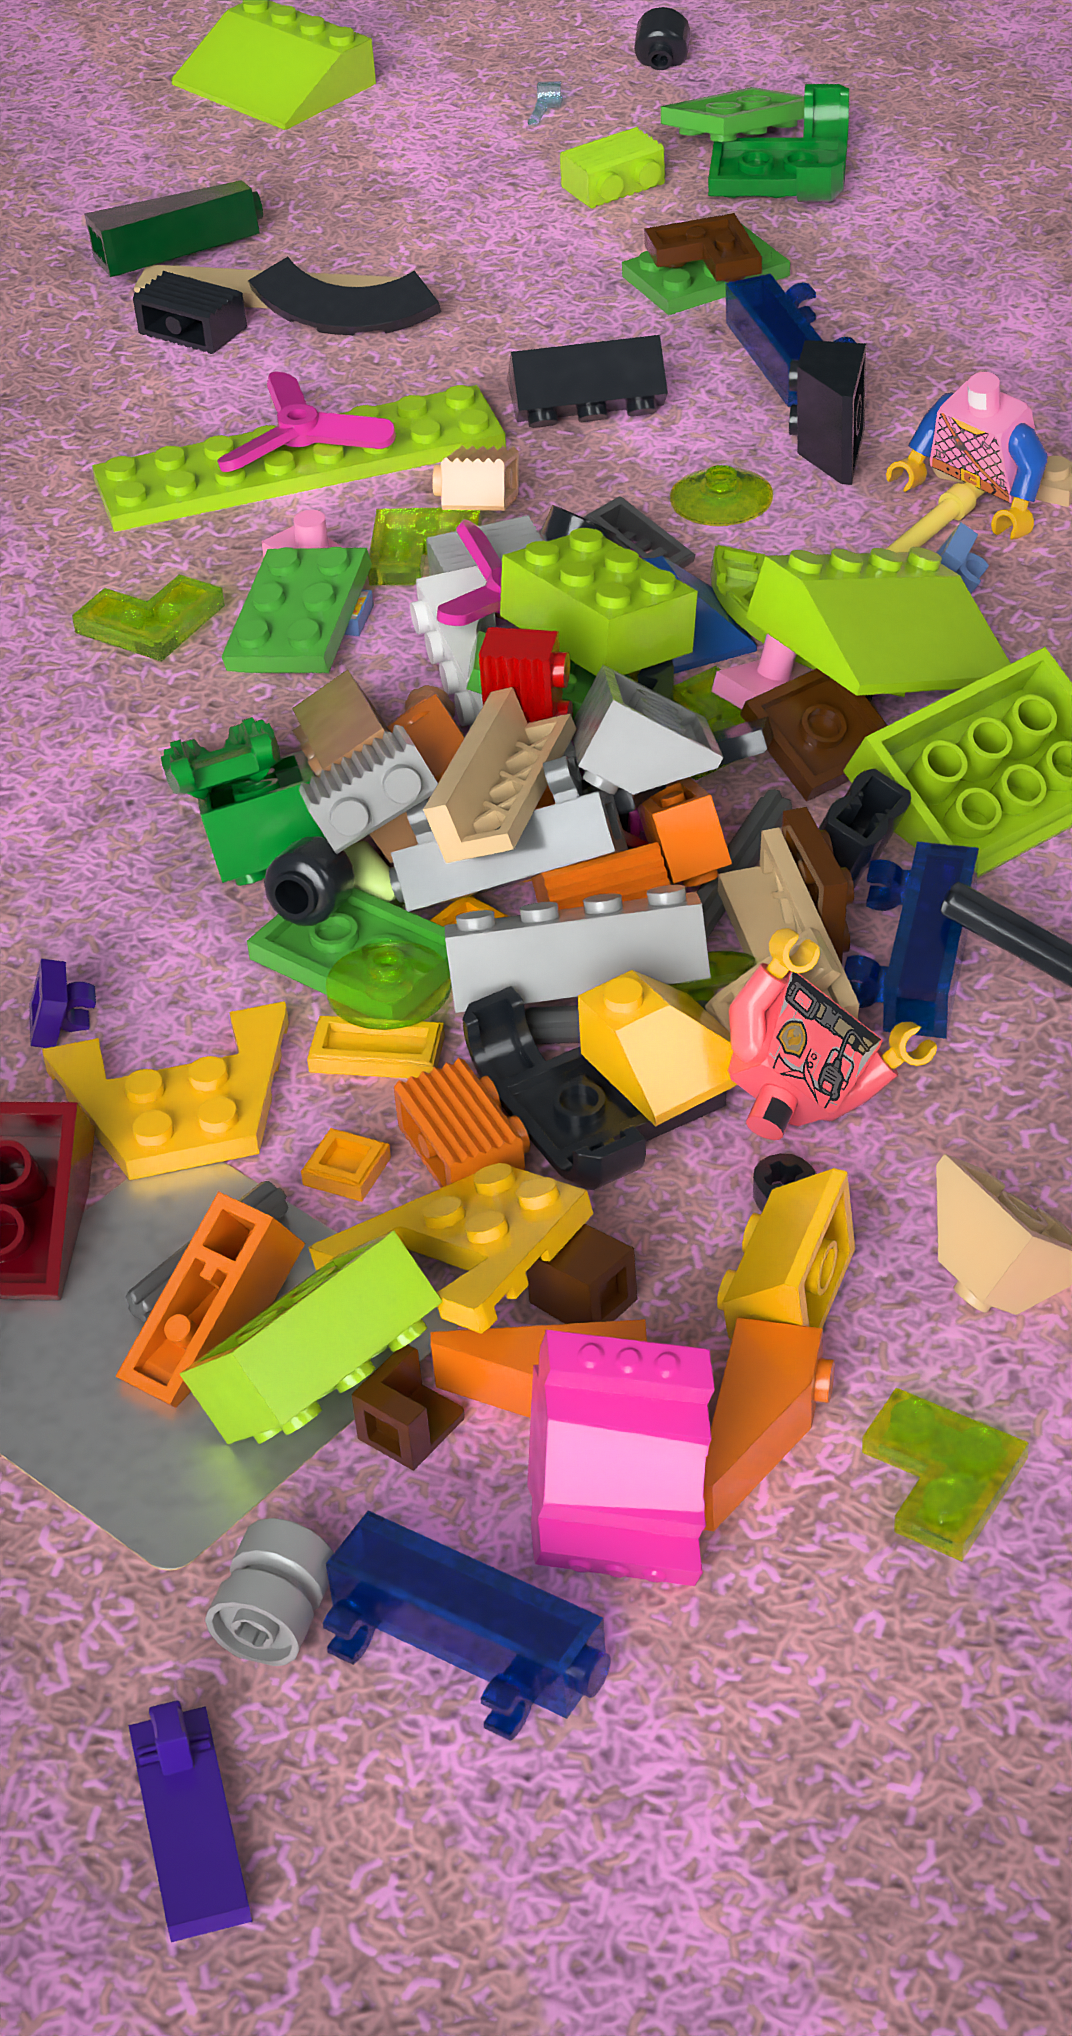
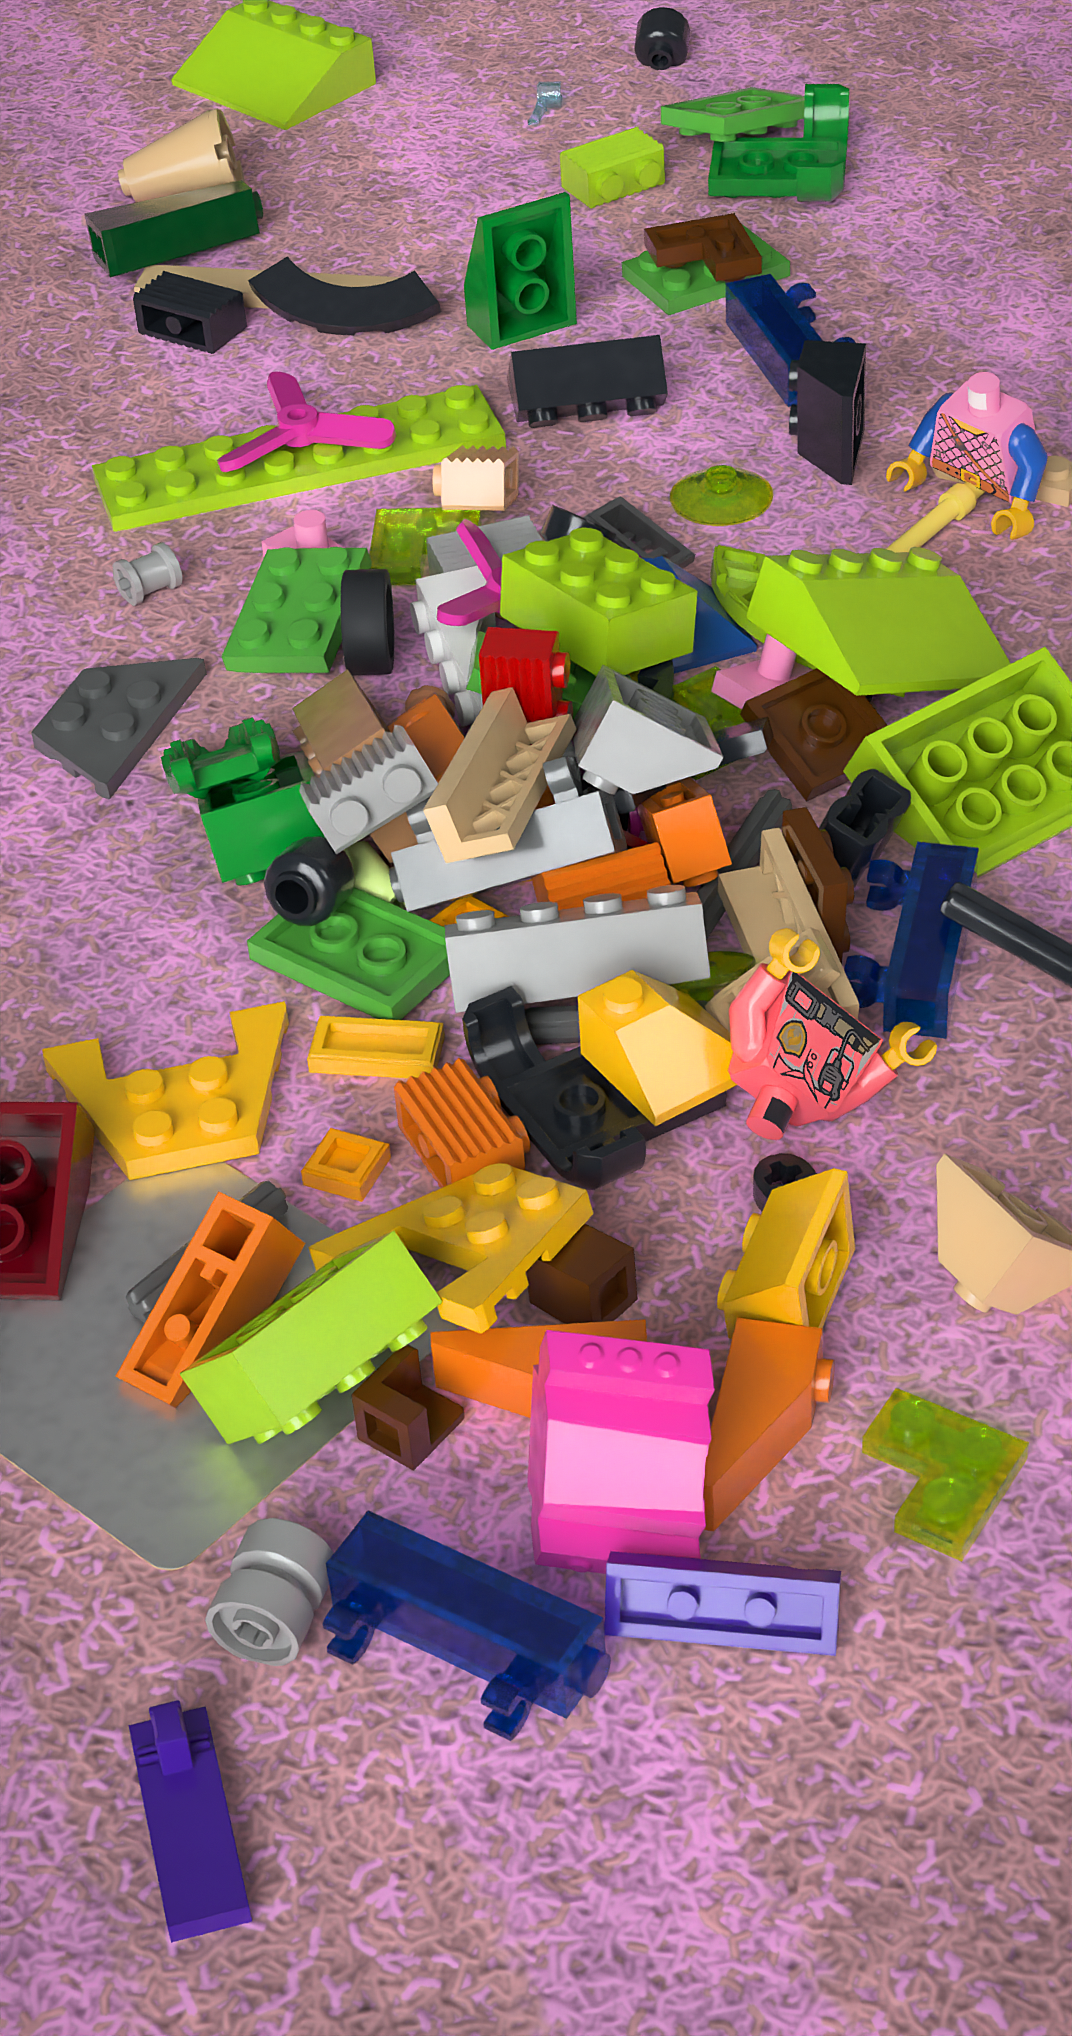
(54, 1004): dark purple tile -> none
(114, 718): none -> dark grey wing
(147, 574): none -> light grey bush
(150, 626): clear neon green plate -> none
(183, 160): none -> tan cone
(367, 621): none -> black tyre
(388, 985): clear neon green dish -> none
(521, 272): none -> green slope
(722, 1603): none -> hinge
(957, 557): medium blue tile -> none

